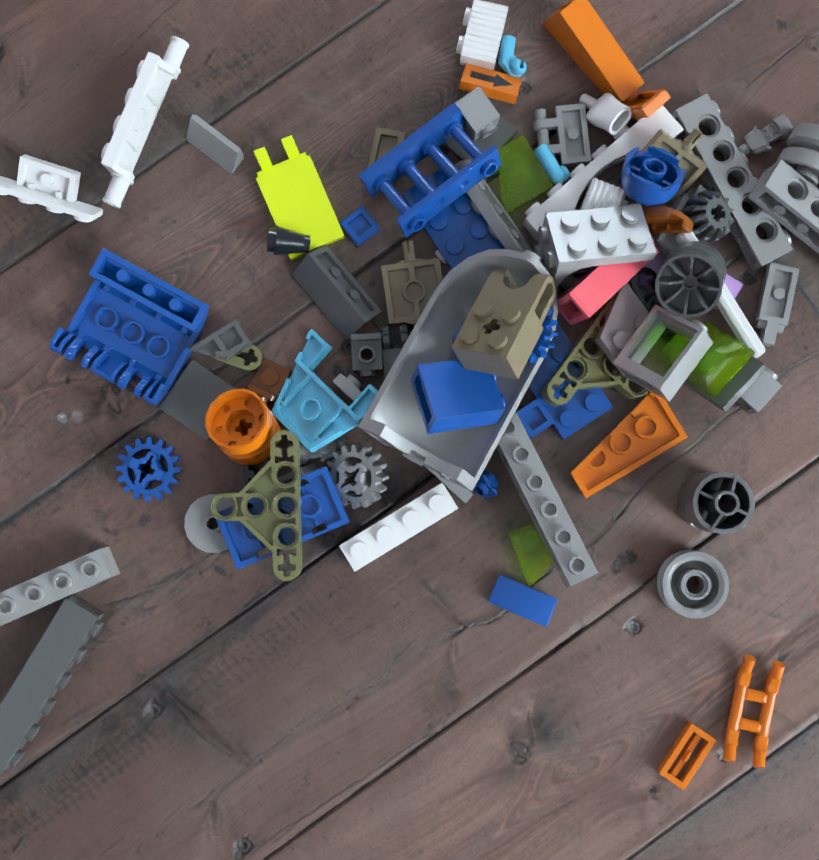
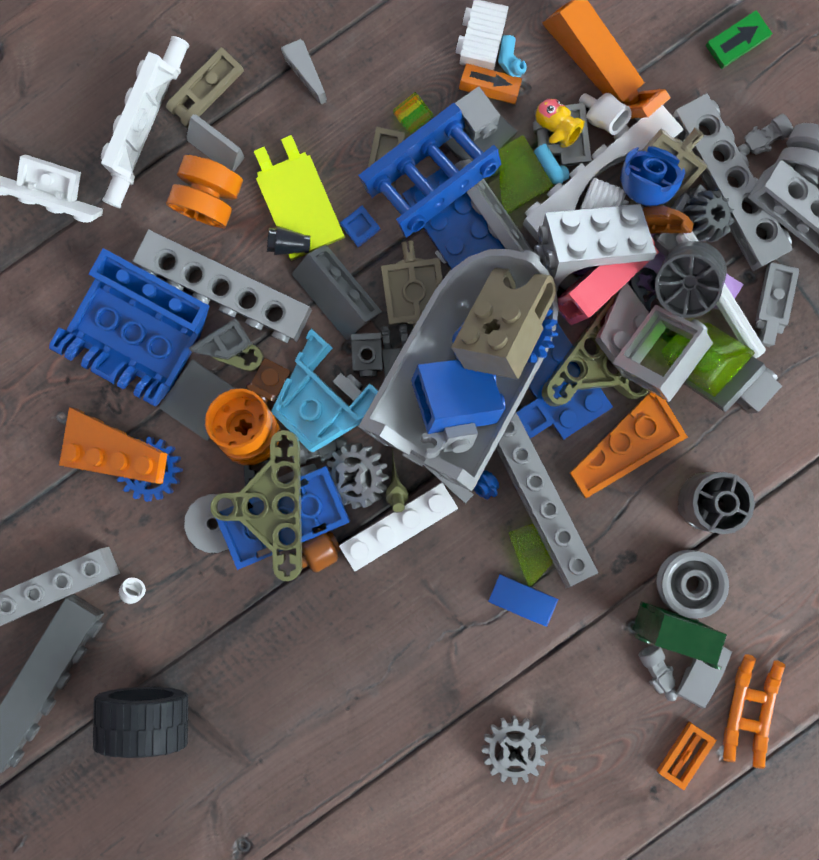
(107, 450): none -> orange wing
(131, 590): none -> white hinge
(140, 722): none -> black tyre
(157, 249): none -> light grey brick
(205, 86): none -> dark tan plate
(208, 183): none -> orange wheel
(301, 63): none -> light grey slope
(320, 551): none -> dark orange head
(396, 493): none -> olive bar
(413, 113): none -> clear neon green tile
(453, 438): none -> light grey plate
(505, 758): none -> light grey gear
(557, 118): none -> yellow animal
(663, 680): none -> light grey piece
(679, 634): none -> dark green piece
(702, 680): none -> light grey slope
(738, 39): none -> green tile

